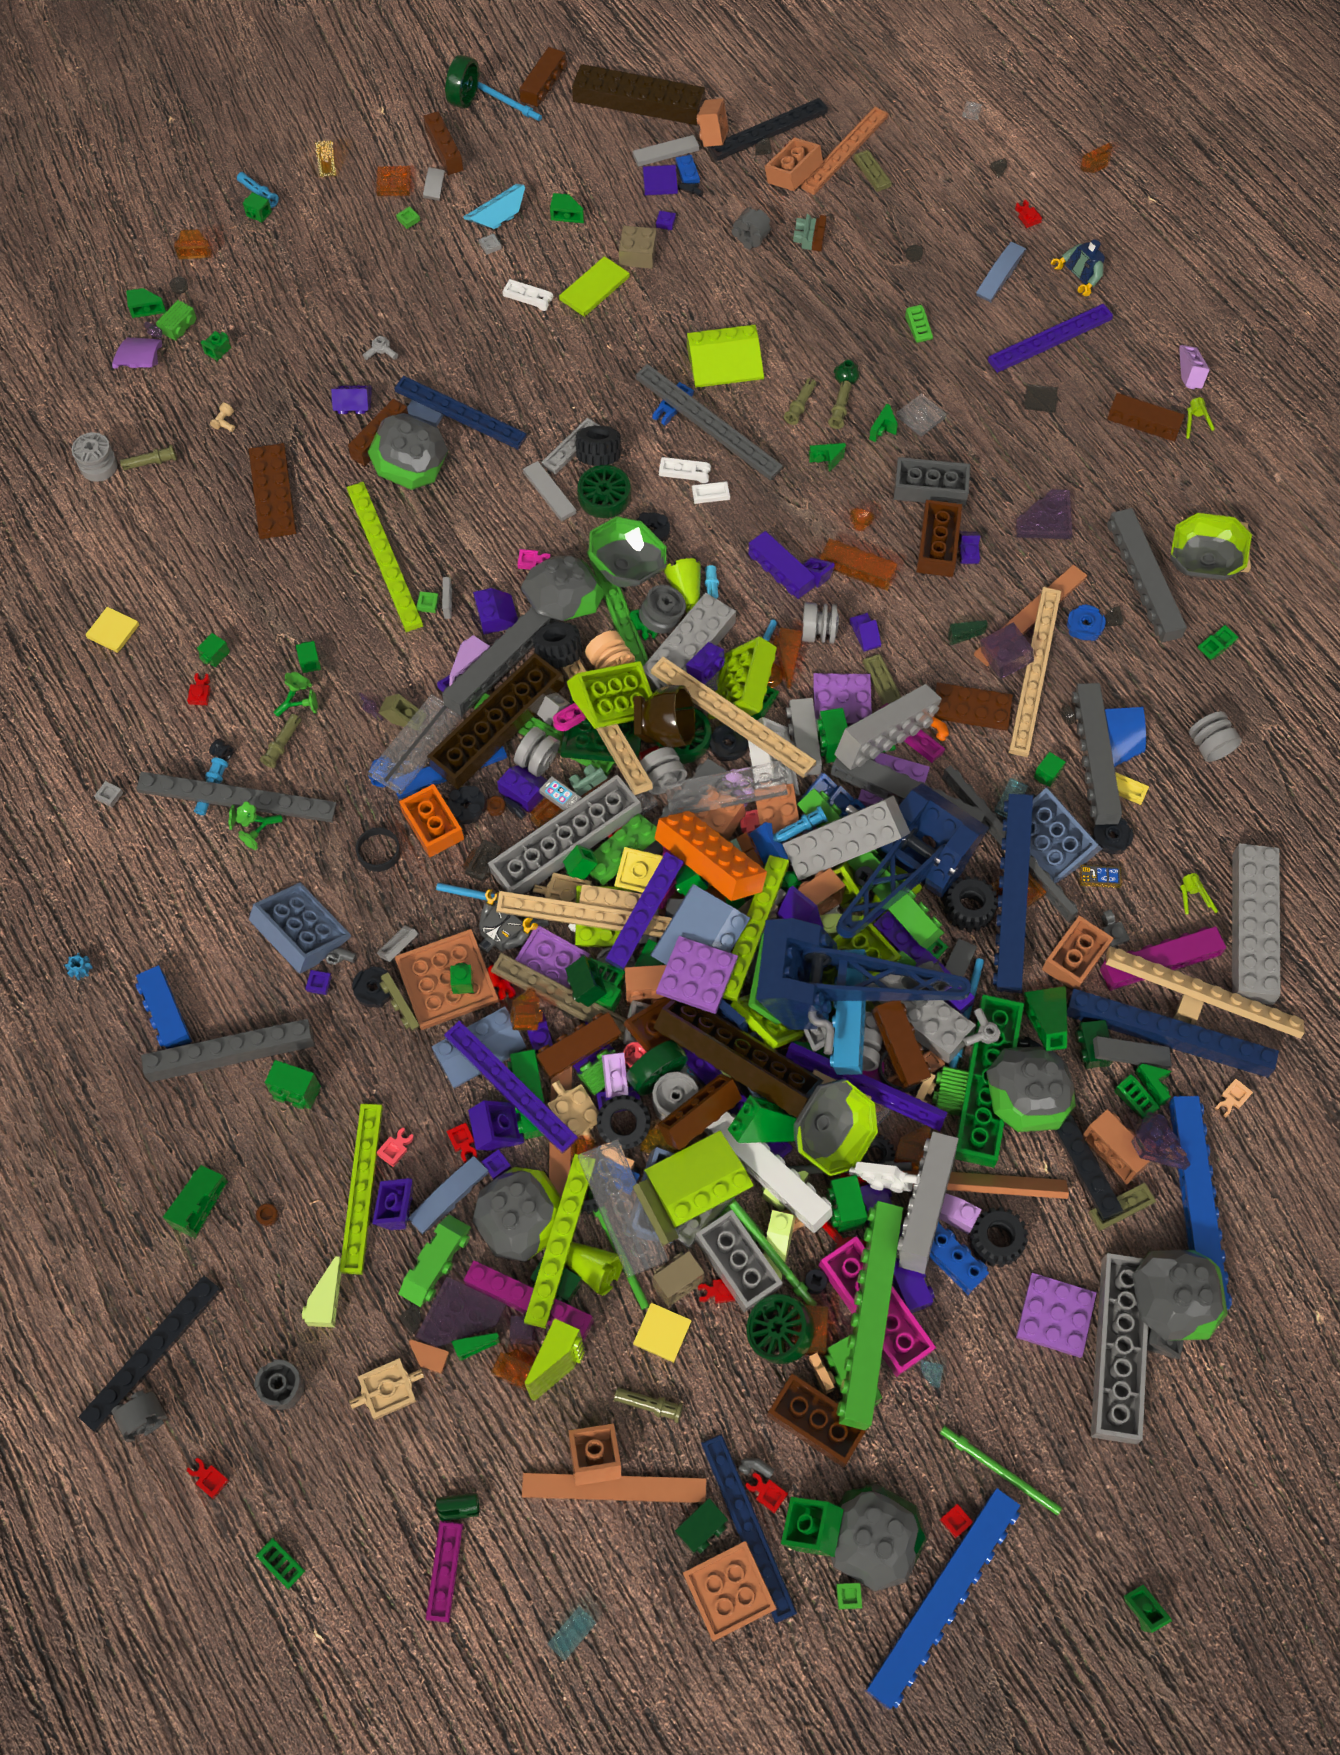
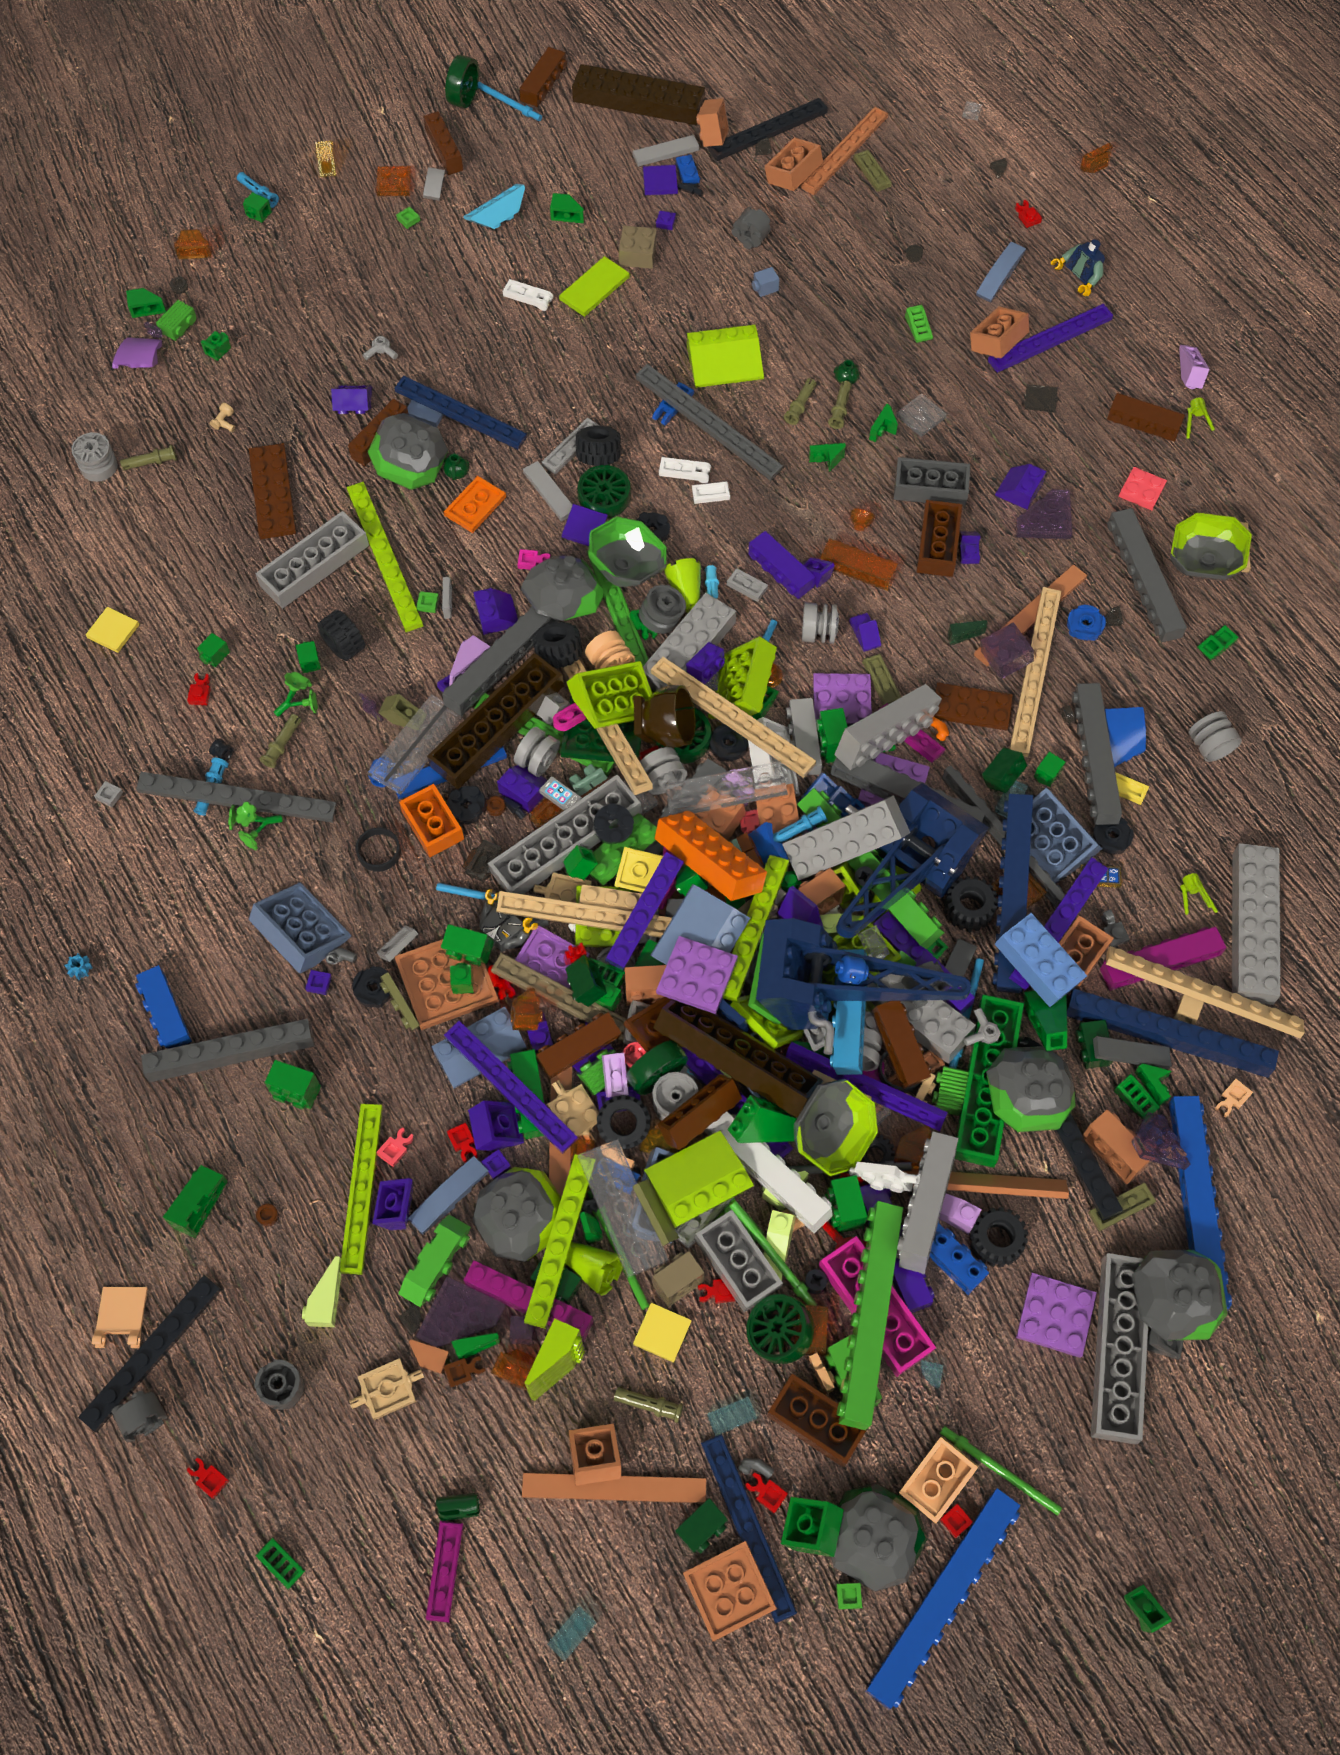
(121, 1313): none -> light nougat flag
(312, 559): none -> light grey brick
(341, 635): none -> black tyre
(456, 469): none -> dark green piece
(459, 1371): none -> reddish brown plate
(467, 944): none -> green brick
(475, 504): none -> orange plate
(490, 244): light grey tile -> none
(574, 953): none -> red plate
(581, 522): none -> dark purple tile
(590, 1228): none -> green slope
(614, 835): none -> black plate
(731, 1416): none -> clear light blue tile
(747, 585): none -> light grey plate
(765, 282): none -> sand blue brick
(787, 651): clear orange slope -> none
(812, 232): sand green hips -> none
(852, 970): none -> blue head
(873, 943): none -> clear brick
(938, 1479): none -> light nougat slope
(999, 332): none -> nougat brick
(1004, 770): none -> dark green brick
(1021, 485): none -> dark purple slope
(1040, 959): none -> medium blue brick
(1069, 906): none -> dark purple plate
(1142, 488): none -> coral plate

